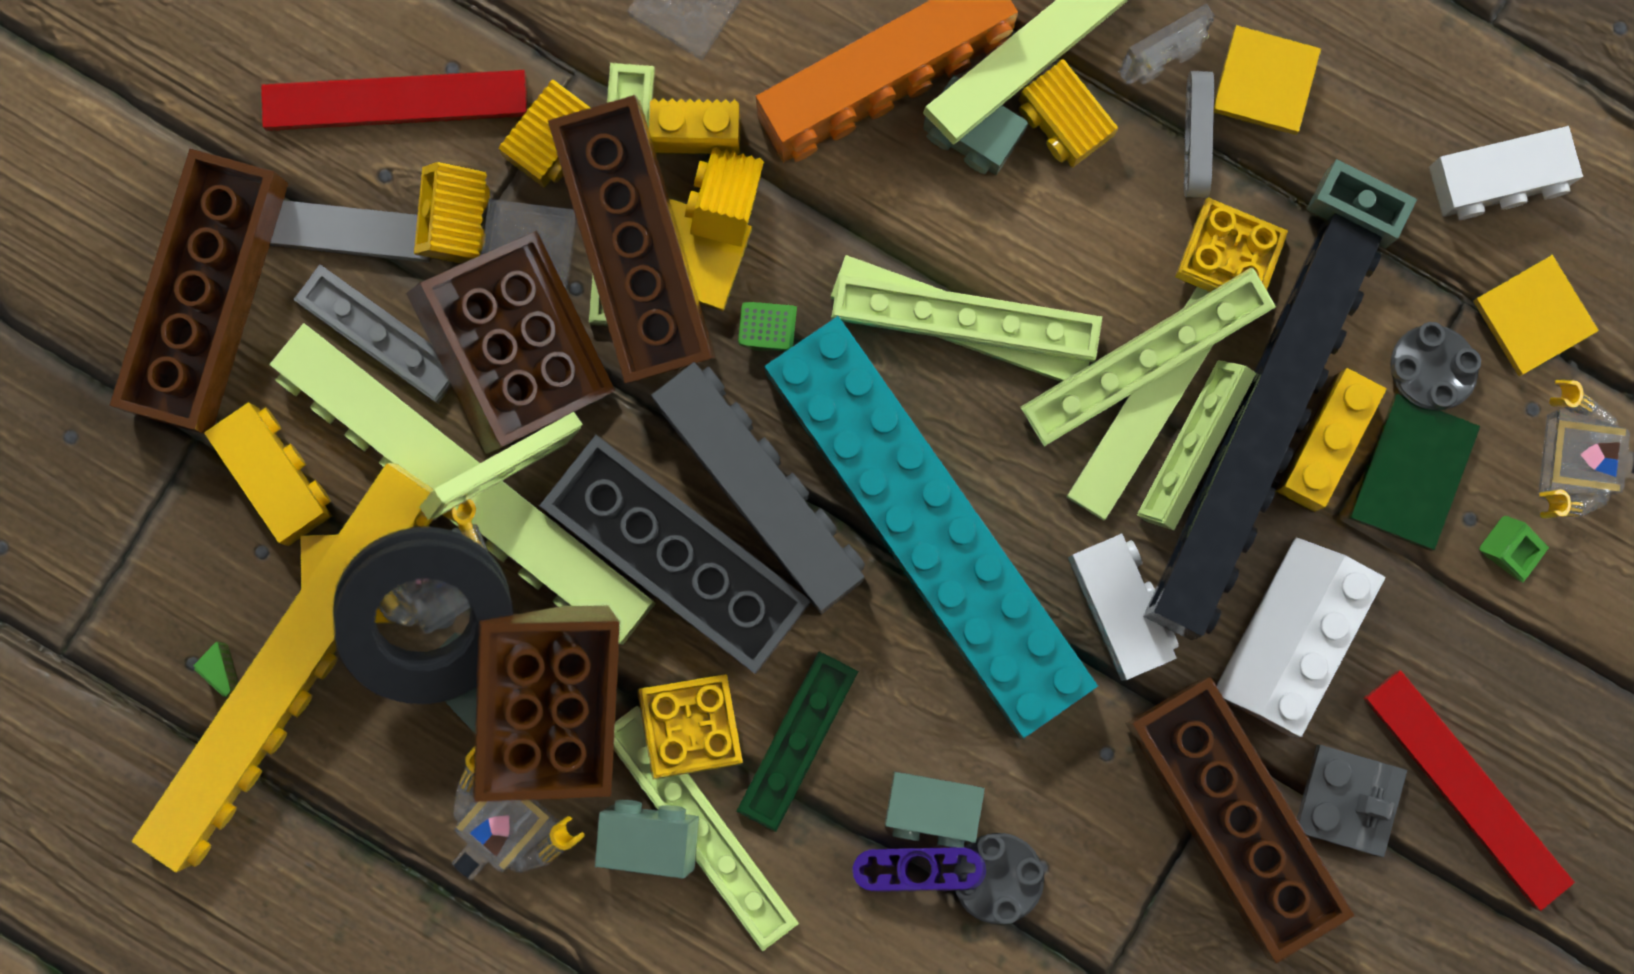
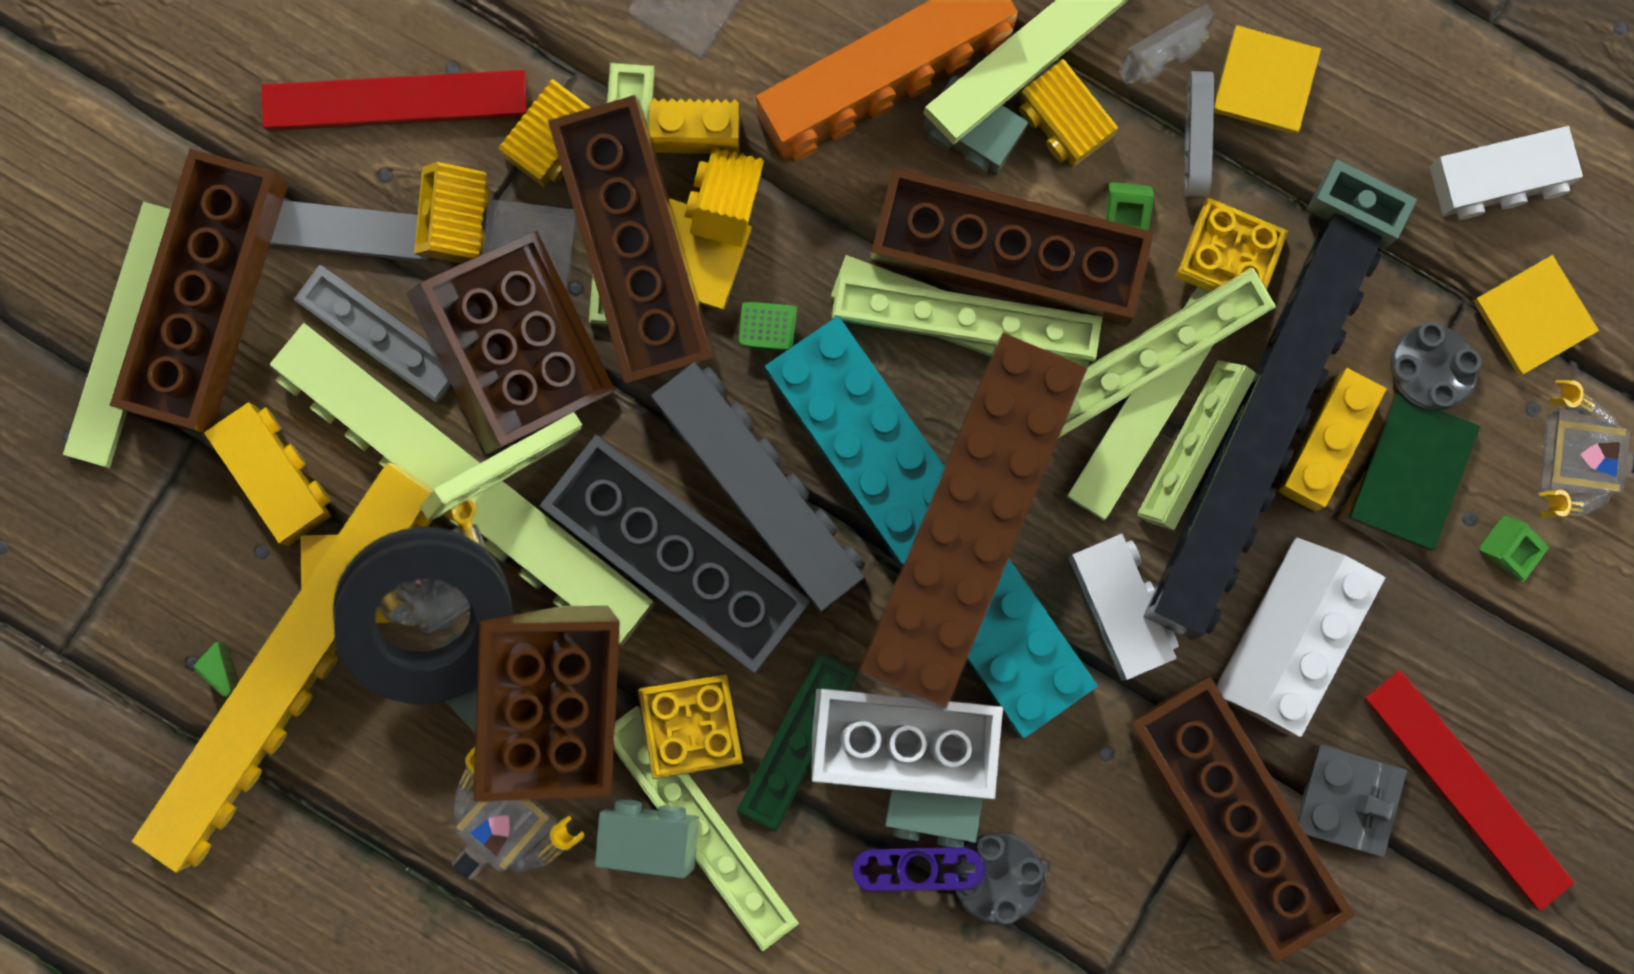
(97, 424): none -> yellowish green tile
(905, 744): none -> white slope
(972, 522): none -> reddish brown brick
(1011, 247): none -> reddish brown brick
(1129, 204): none -> bright green slope

